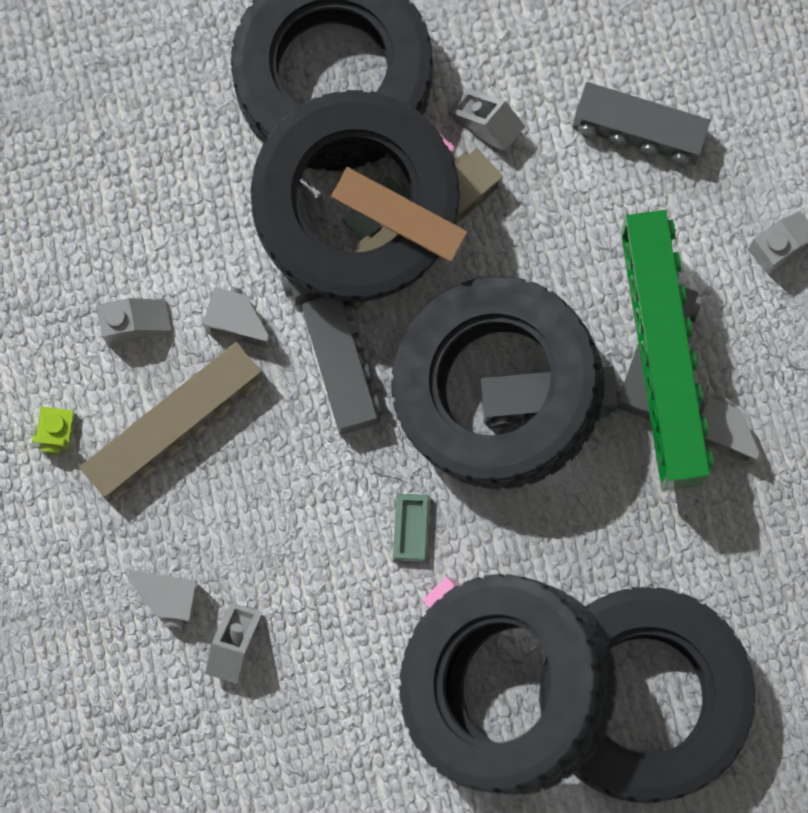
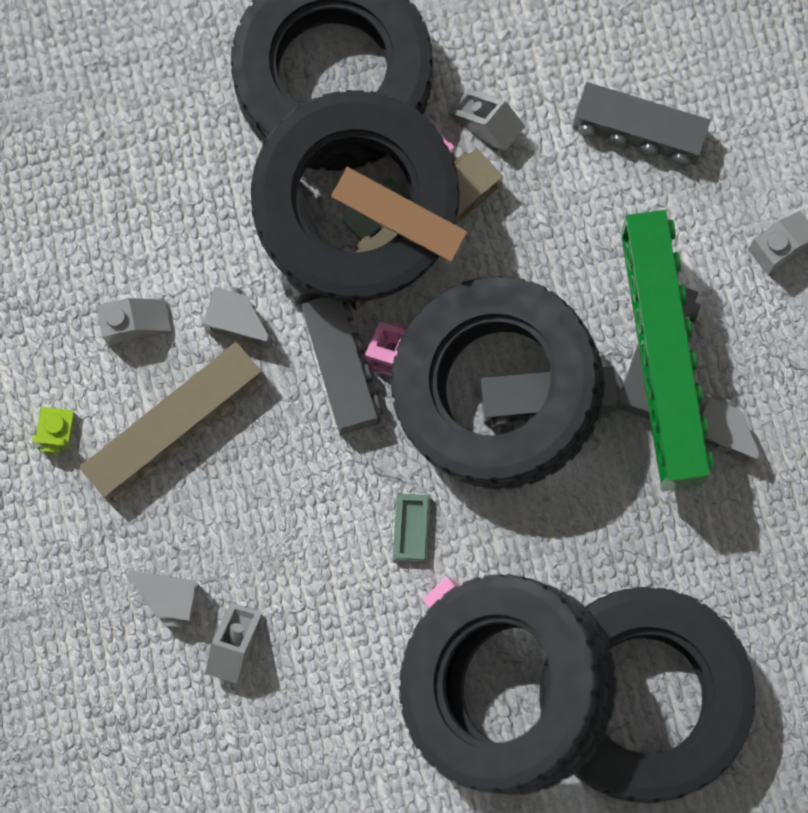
(378, 354): none -> bright pink brick

